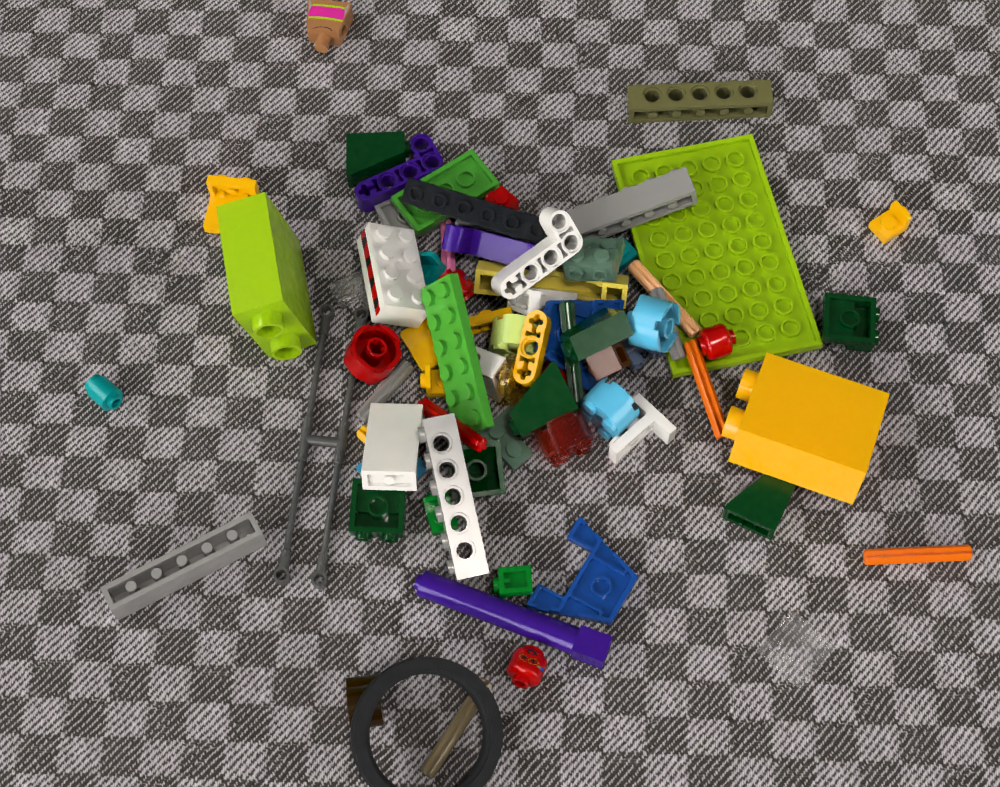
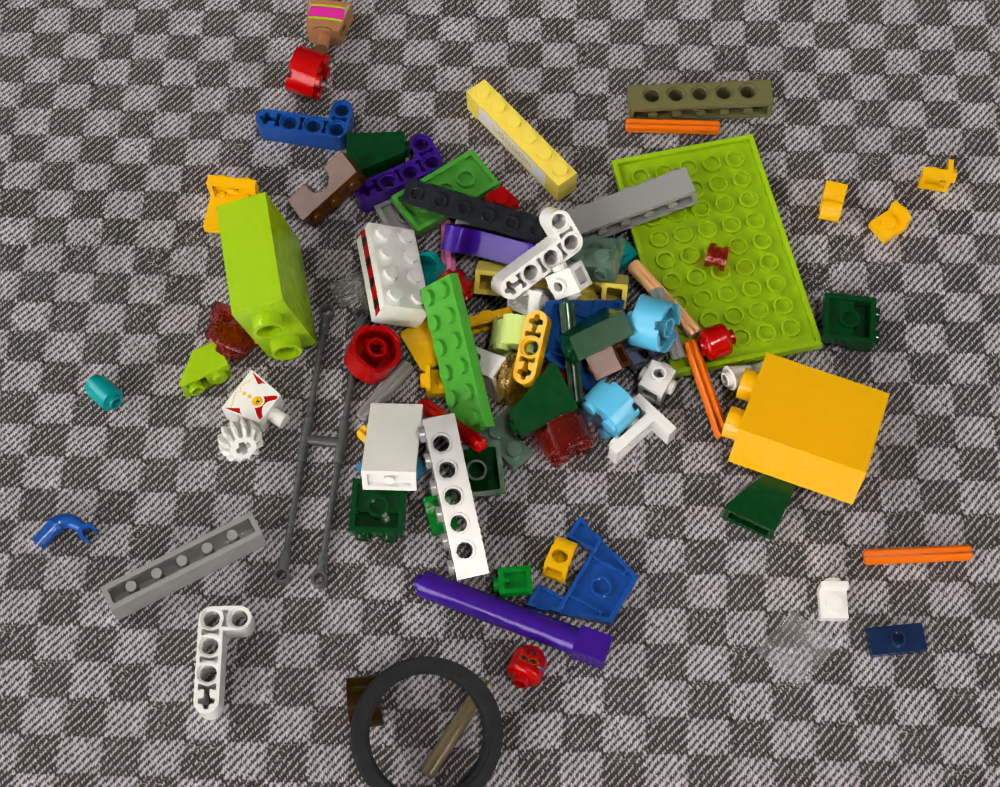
(59, 524): none -> blue piece
(204, 370): none -> lime slope
(217, 661): none -> white beam
(227, 333): none -> clear red slope
(240, 440): none -> white gear
(256, 401): none -> white torso
(276, 125): none -> blue beam
(307, 72): none -> red brick
(344, 179): none -> arch
(521, 140): none -> light yellow brick
(559, 559): none -> yellow leg
(568, 280): none -> white brick
(657, 382): none -> white brick
(673, 126): none -> orange axle
(717, 256): none -> clear red wheel
(732, 375): none -> white cone
(832, 201): none -> yellow leg
(833, 600): none -> white bracket
(896, 640): none -> dark blue plate
(937, 179): none -> yellow bracket

